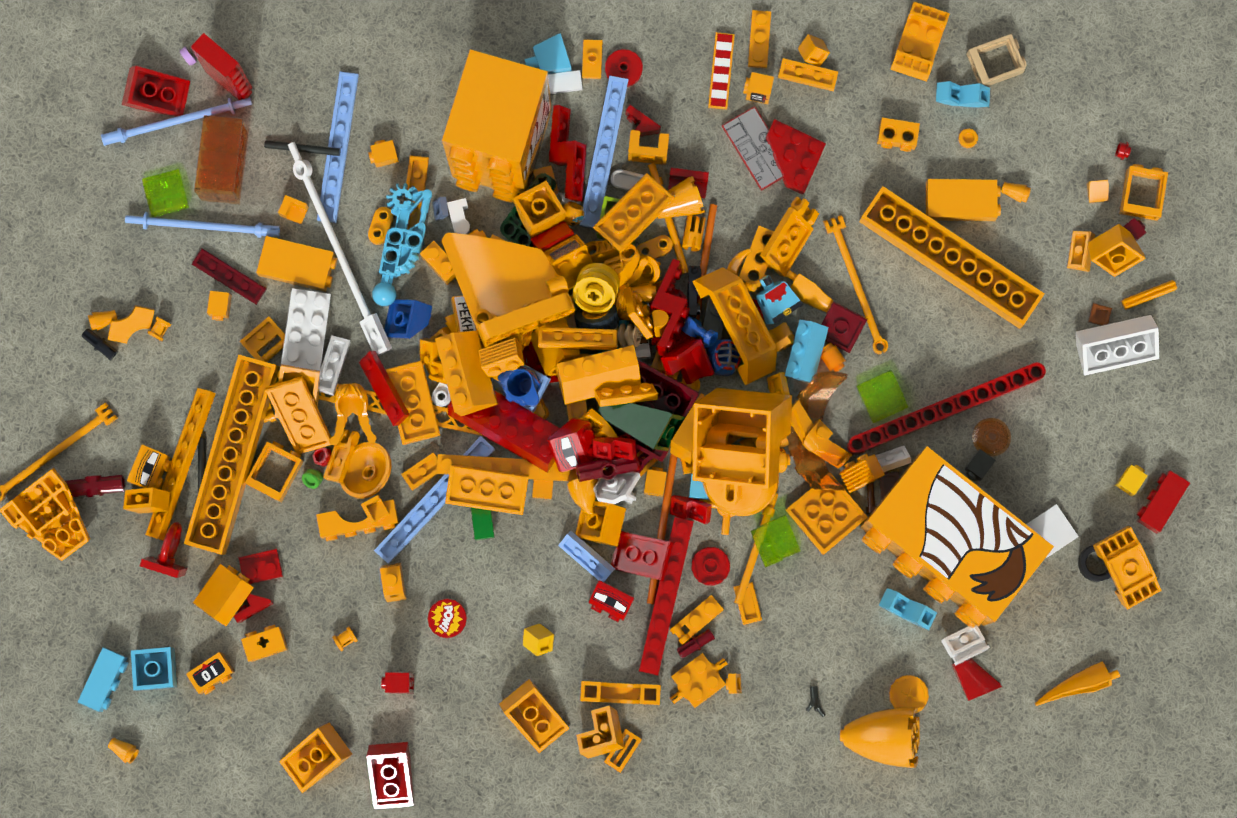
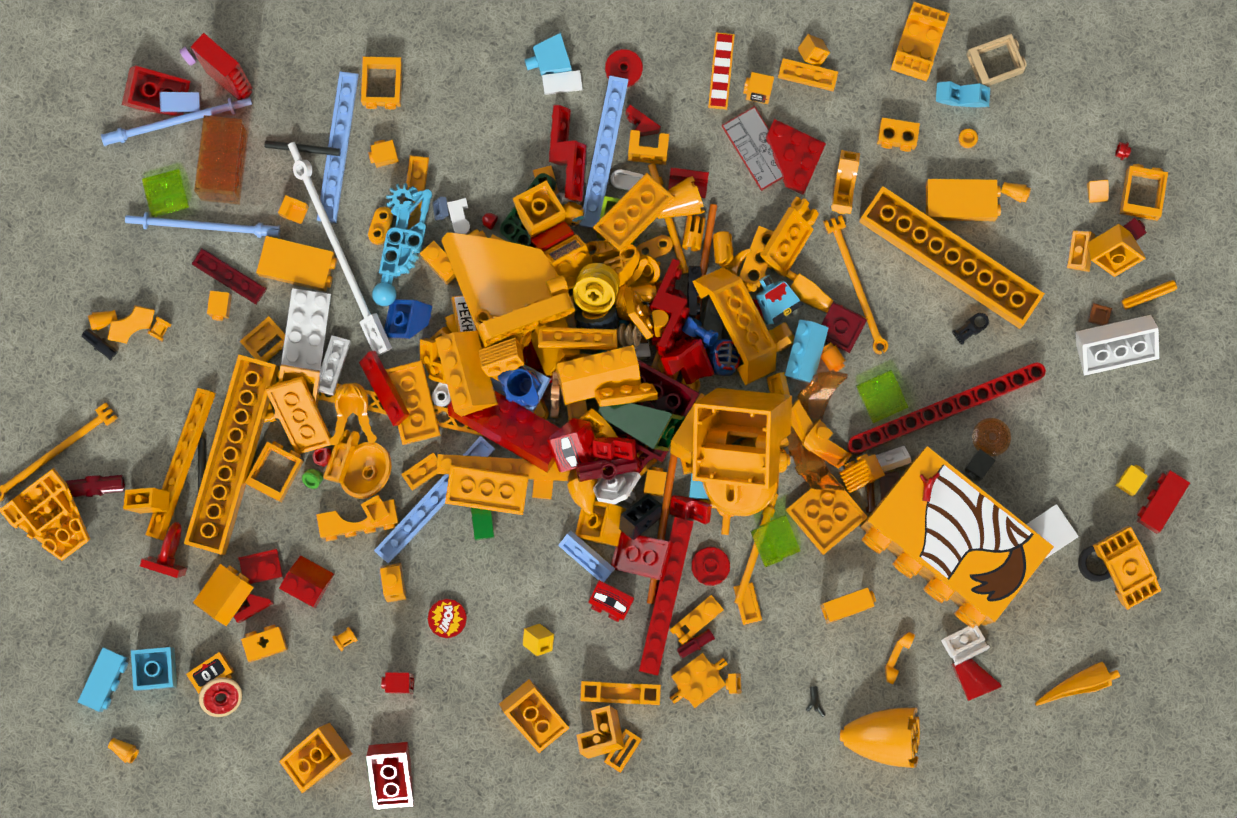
(149, 468): light orange slope -> none
(179, 102): none -> light blue tile
(212, 689): none -> red wheel
(306, 581): none -> red slope
(381, 63): none -> light orange window
(489, 220): none -> red hinge
(497, 125): light orange brick -> none
(555, 393): none -> light nougat bar
(592, 59): light orange plate -> none
(640, 516): none -> black brick
(723, 249): none -> light orange arm
(759, 39): light orange plate -> none
(845, 182): none -> light orange arch
(848, 605): none -> light orange window
(890, 672): none -> light orange bar
(907, 609): medium azure brick -> none
(908, 693): light orange tile -> none
(928, 485): none -> red bar
(971, 327): none -> black connector

